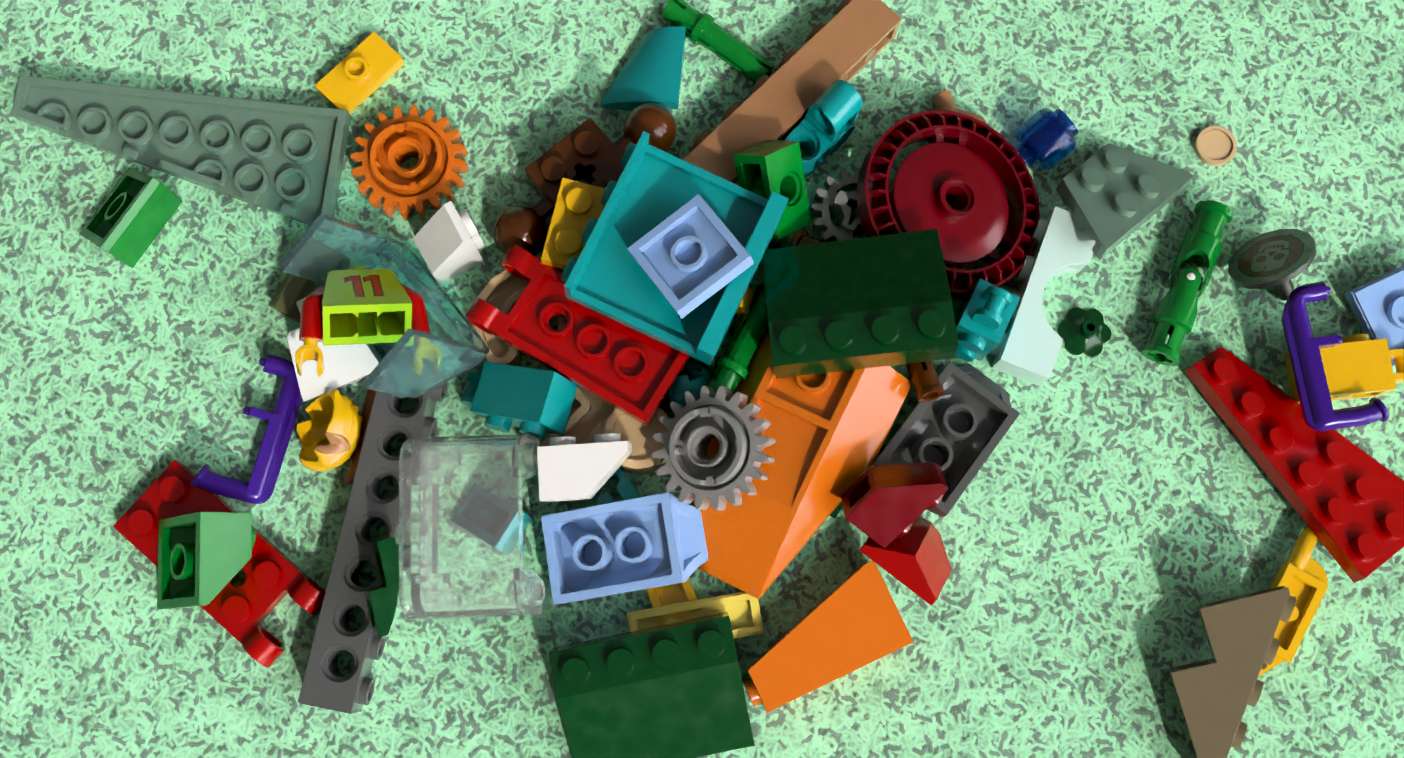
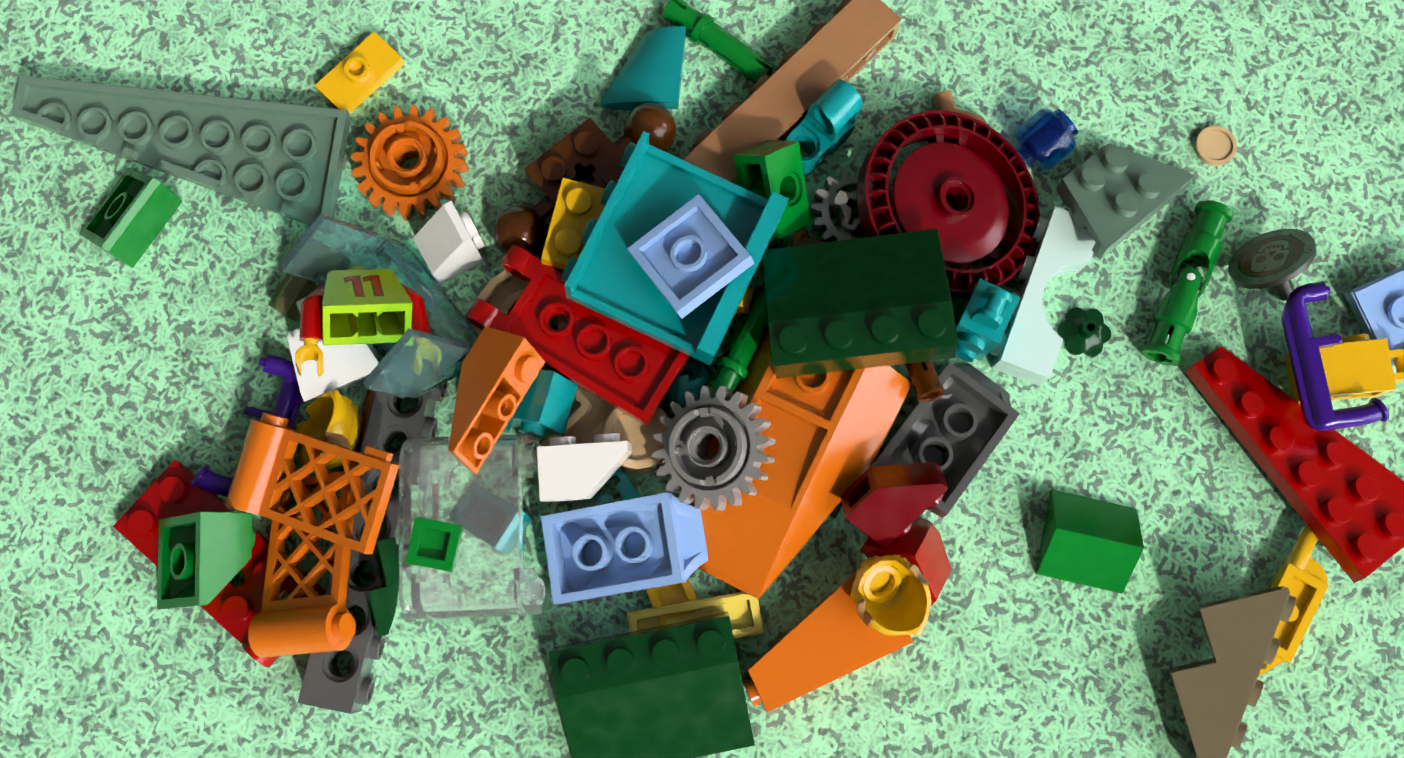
(269, 469): none -> orange piece
(303, 622): none -> orange piece
(434, 544): none -> green plate
(488, 393): none -> orange slope
(891, 596): none -> yellow hair
(1089, 542): none -> green slope

